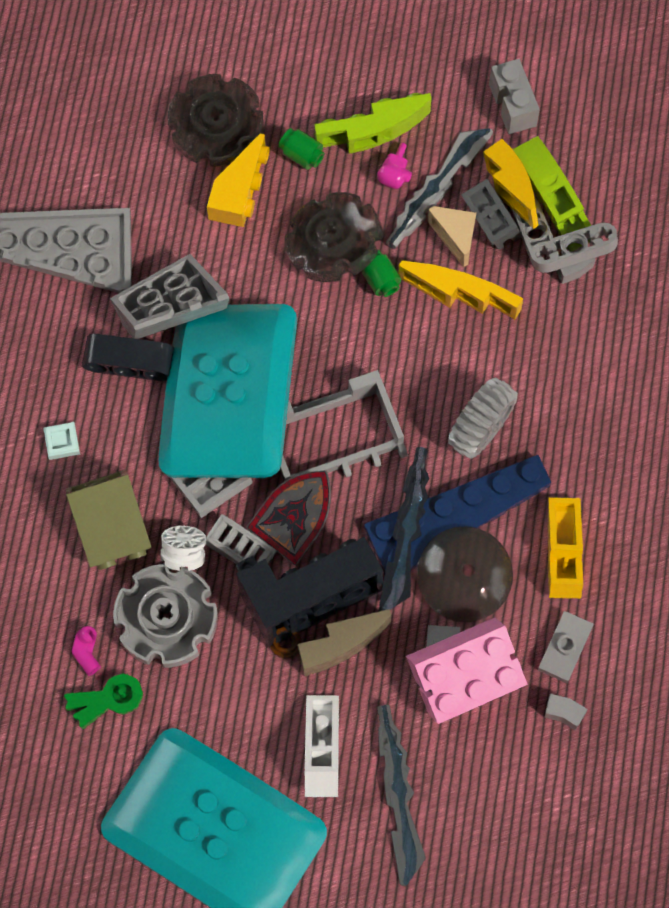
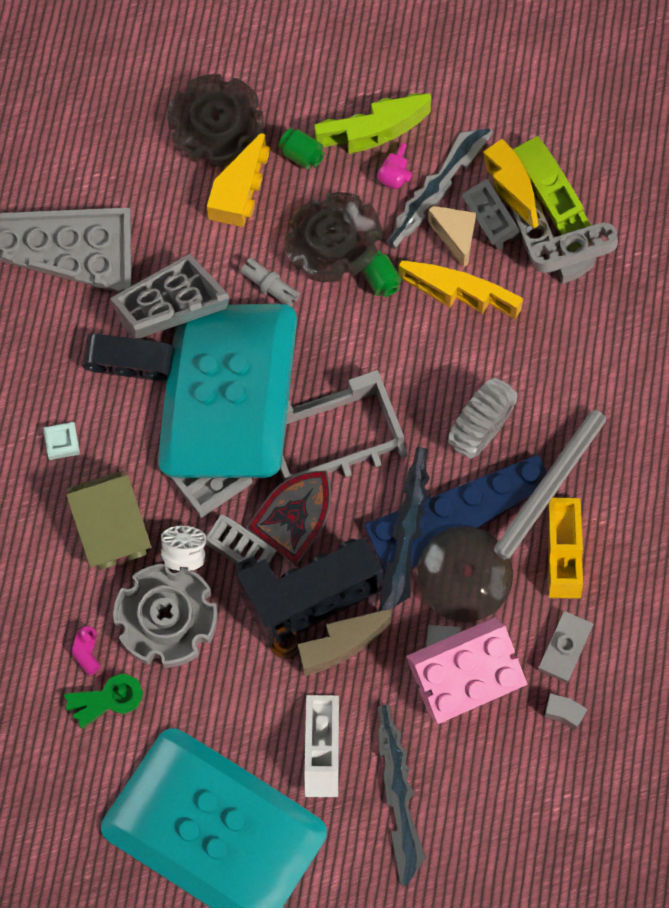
(269, 282): none -> light grey pin
(513, 90): light grey brick -> none
(549, 485): none -> light grey axle

